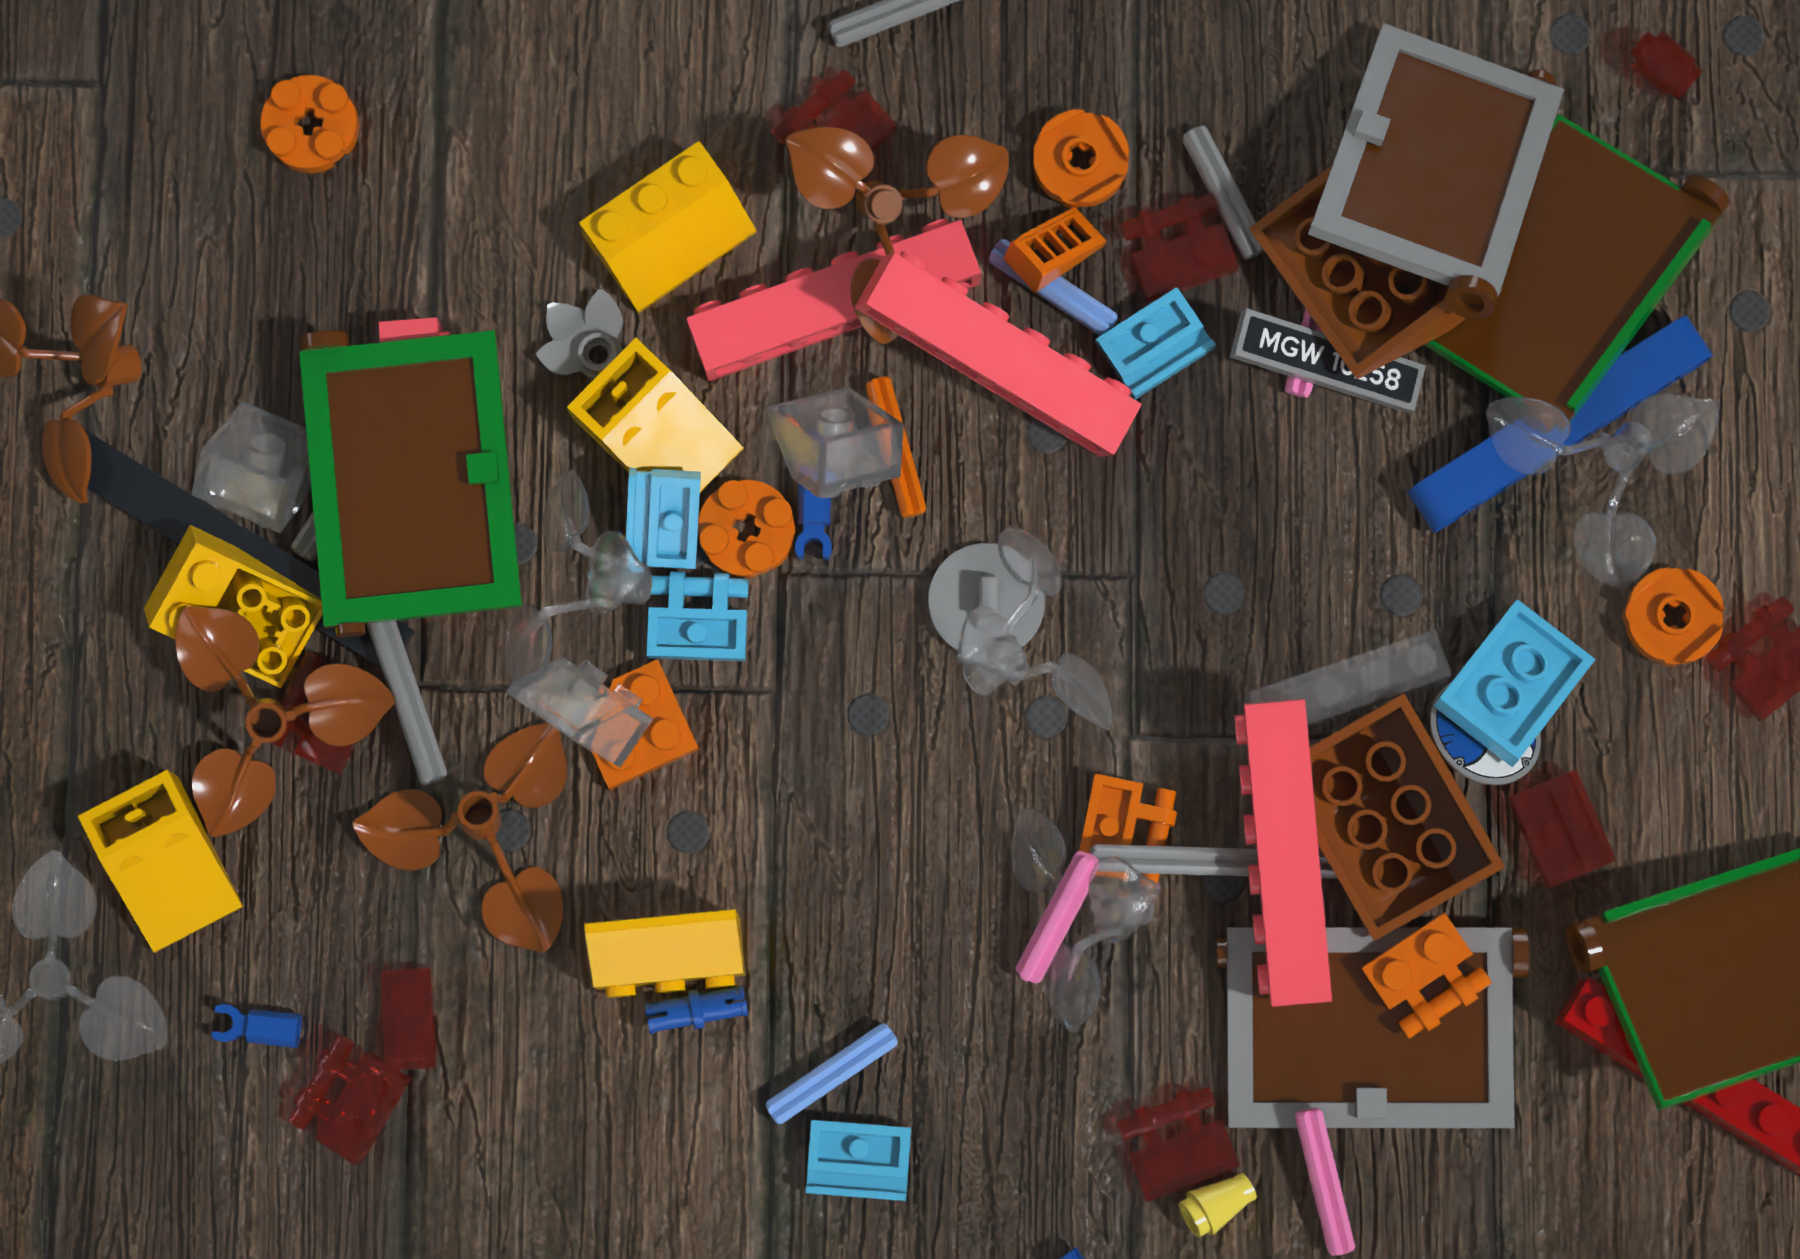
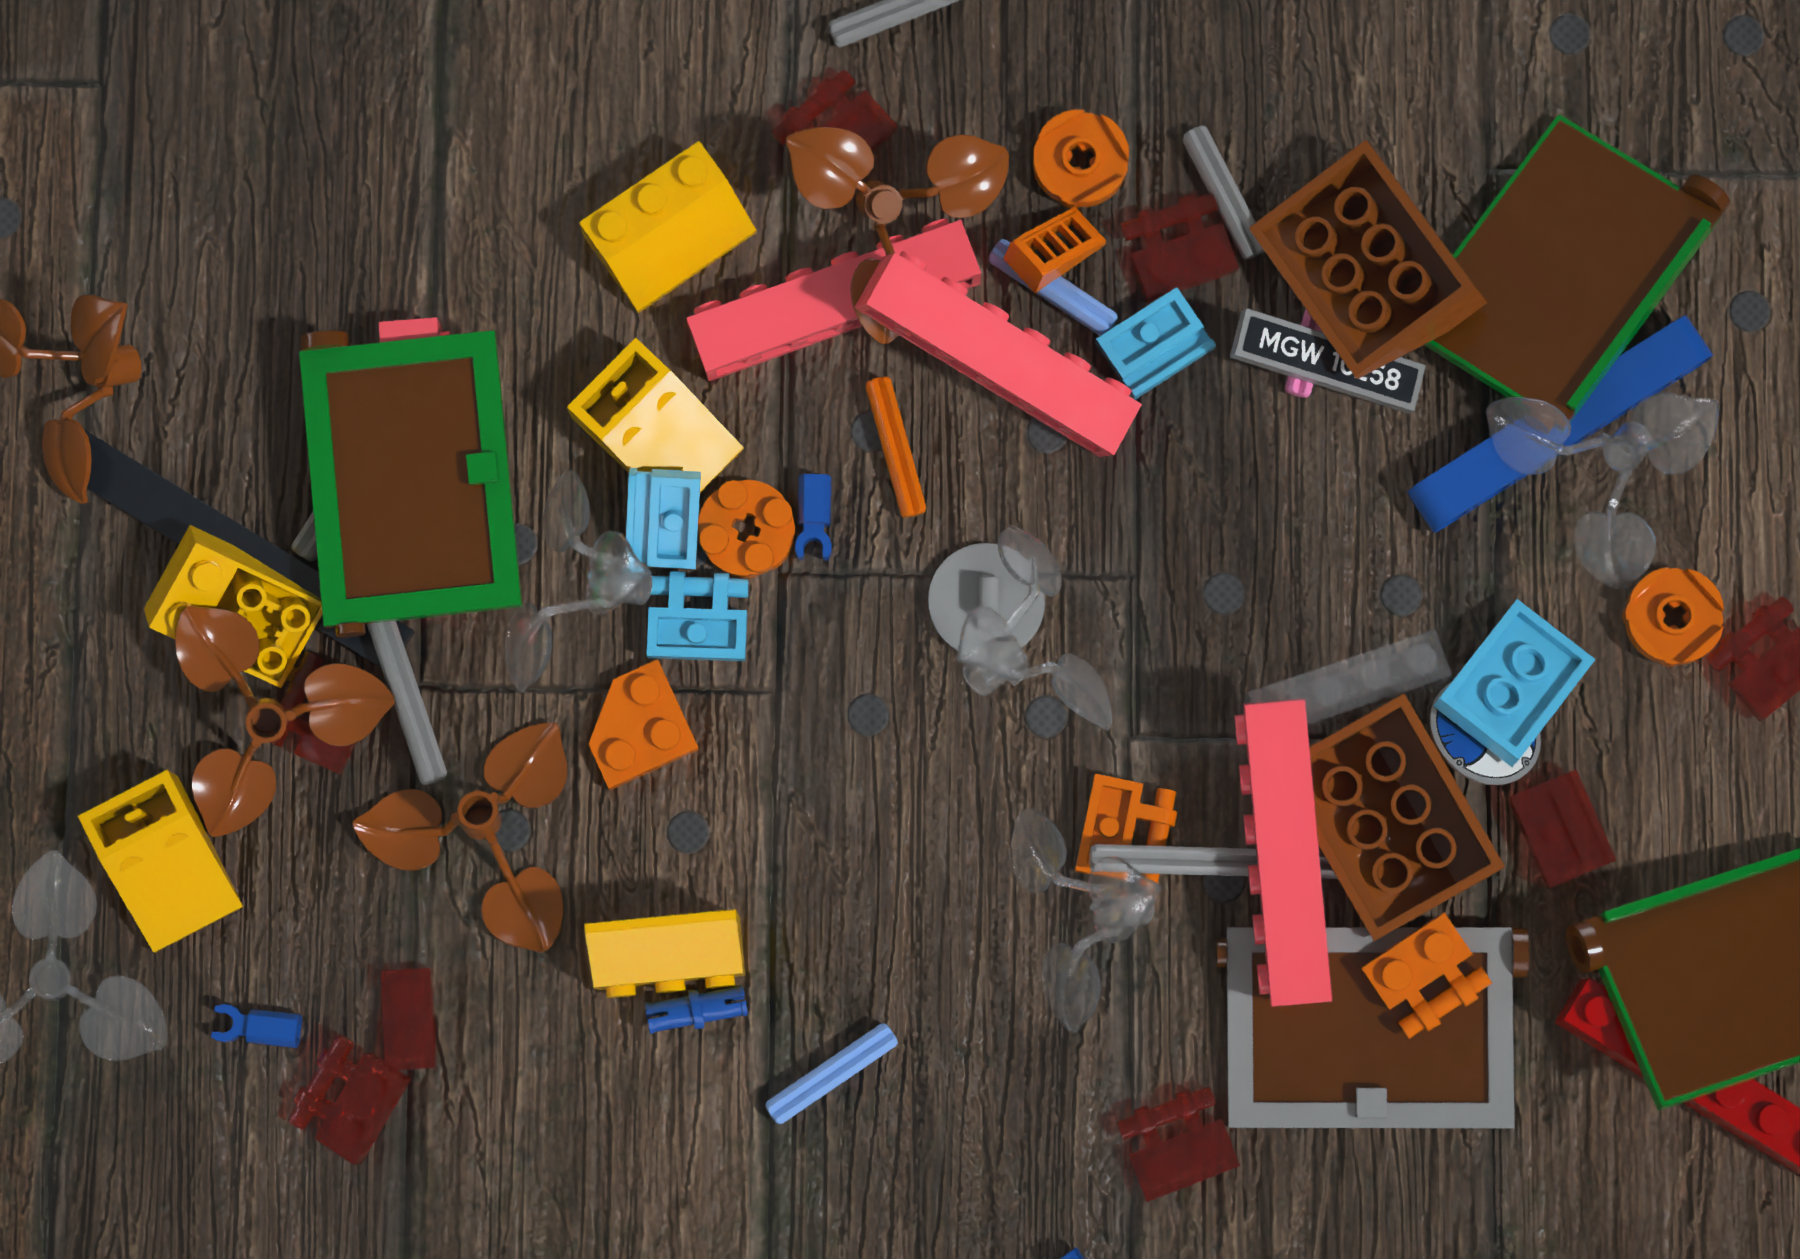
(255, 467): clear slope -> none
(327, 144): orange plate -> none
(579, 333): light grey plate -> none
(584, 707): clear slope -> none
(837, 441): clear slope -> none
(858, 1160): medium azure plate -> none
(1057, 918): bright pink axle -> none
(1214, 1205): light yellow cone -> none
(1324, 1181): bright pink axle -> none
(1438, 165): door -> none
(1665, 64): clear red brick -> none

